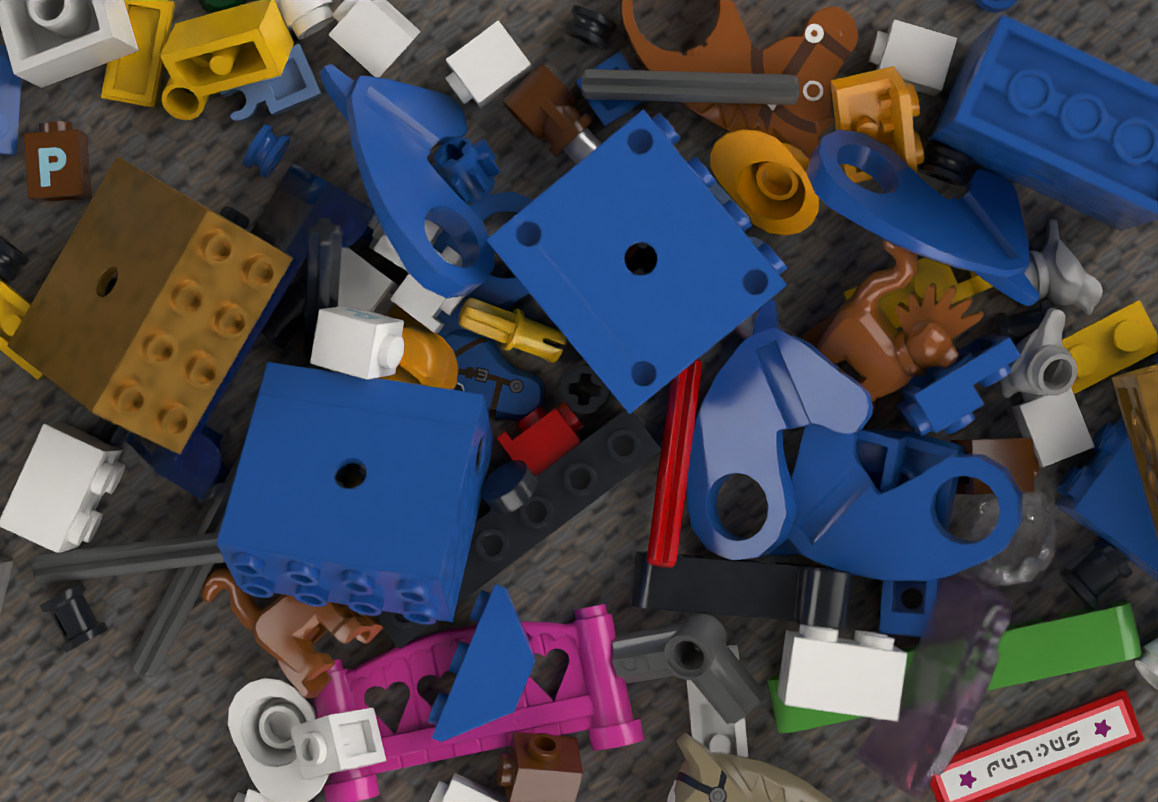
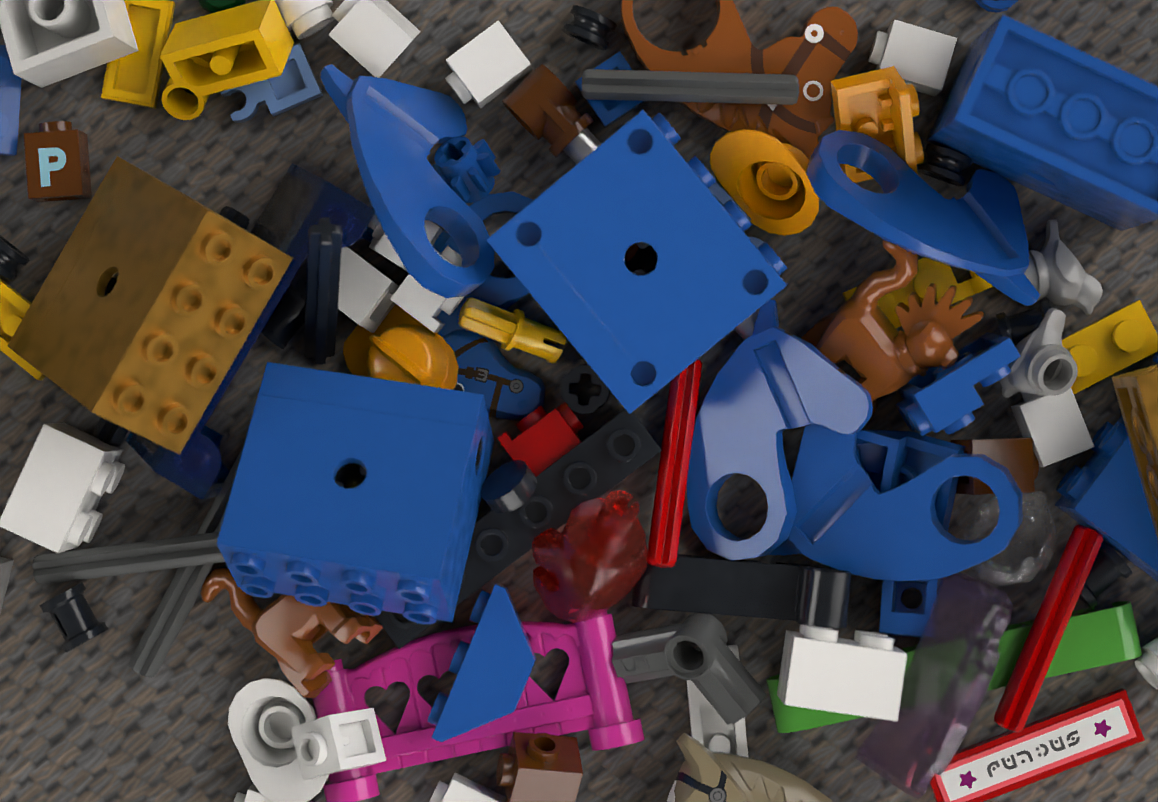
(266, 151): blue bush -> none
(357, 342): white brick -> none
(592, 558): none -> clear red piece
(1048, 628): none -> red axle

